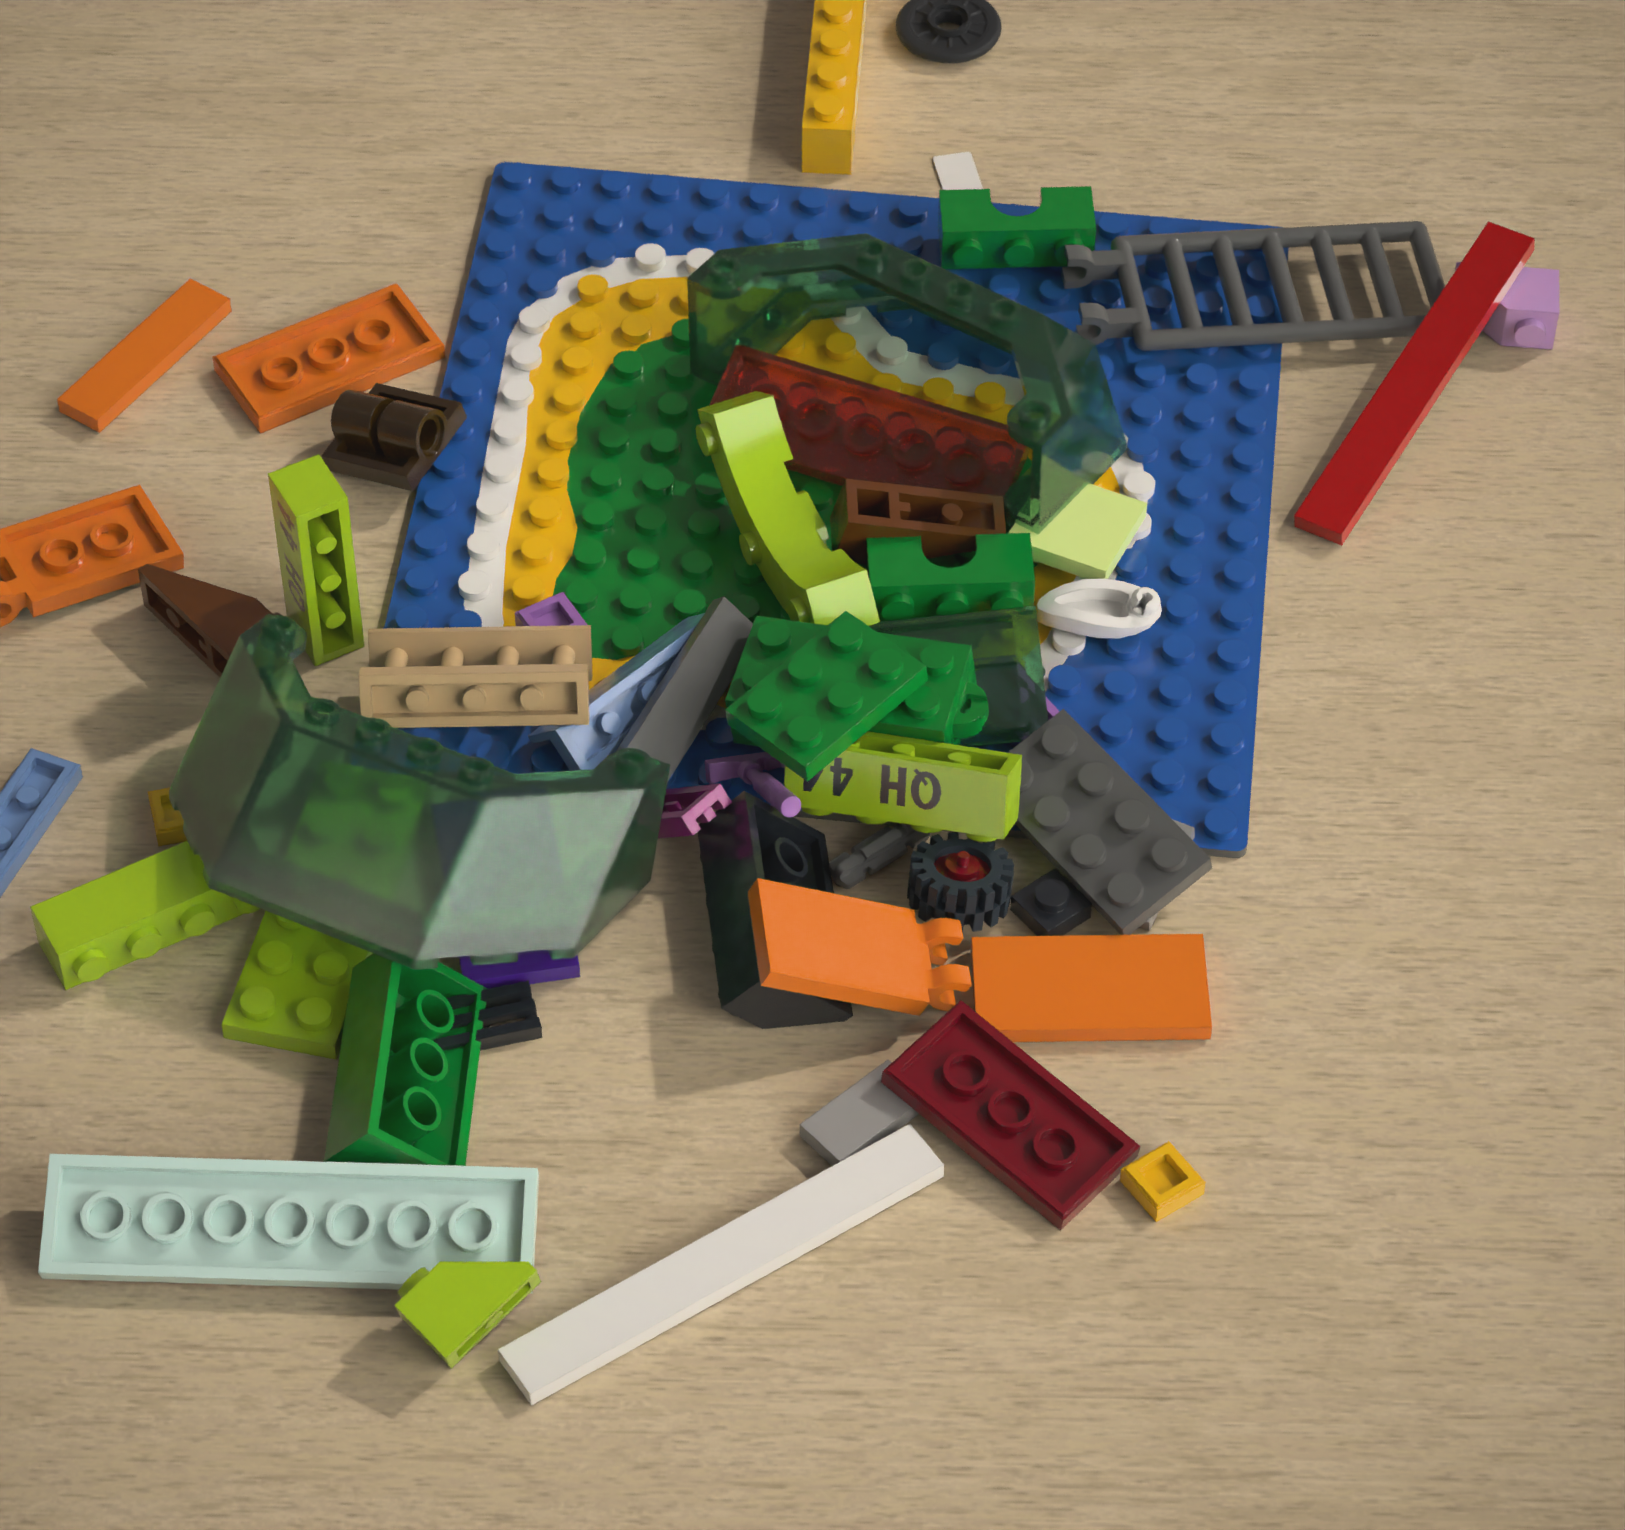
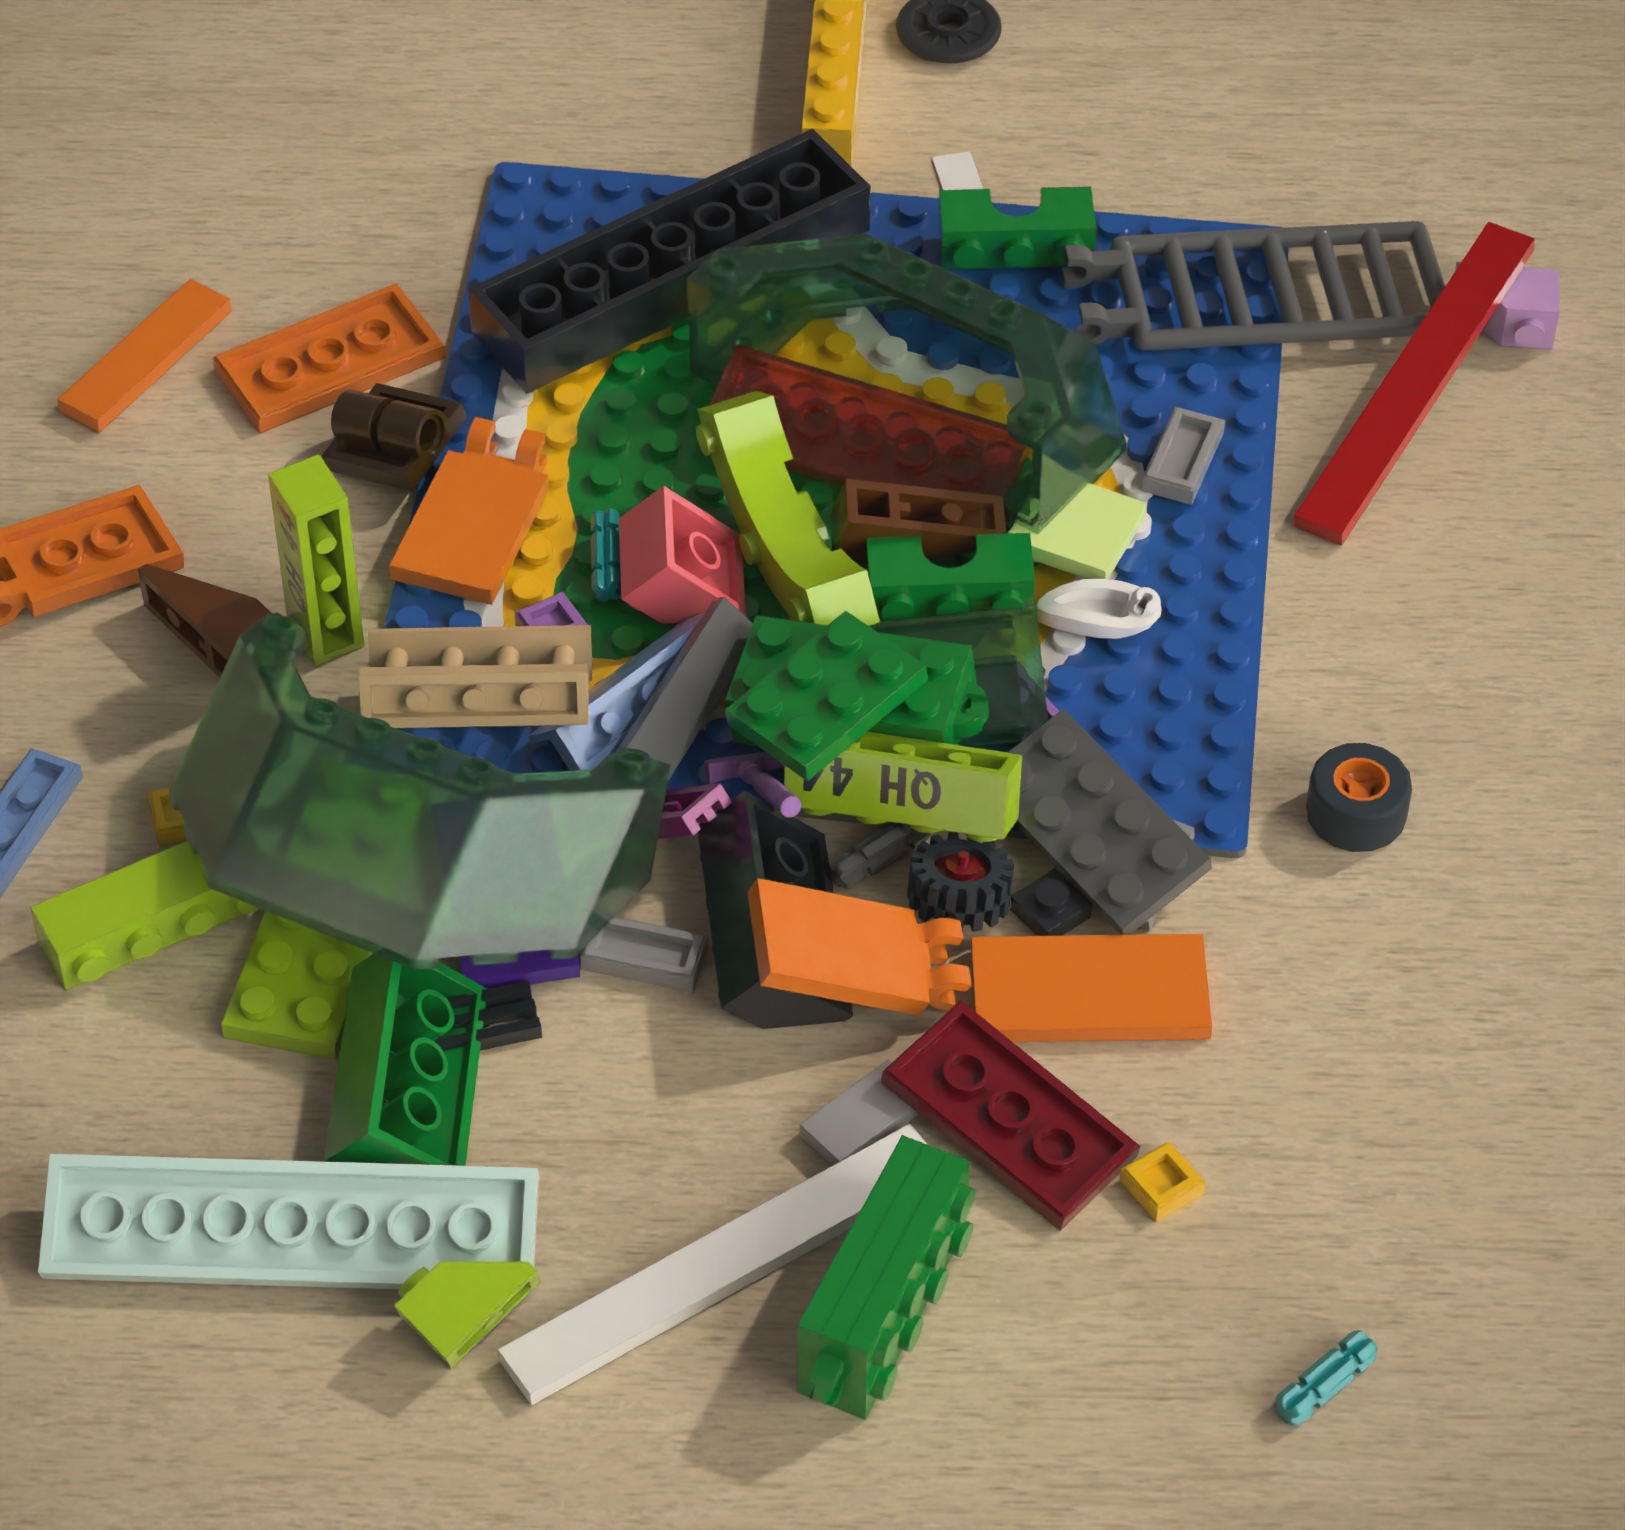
(474, 517): none -> orange tile
(605, 555): none -> teal axle
(635, 270): none -> black brick
(646, 954): none -> light grey tile
(678, 559): none -> coral slope
(884, 1278): none -> green piece
(1183, 455): none -> light grey tile
(1325, 1377): none -> teal axle
(1358, 797): none -> black wheel

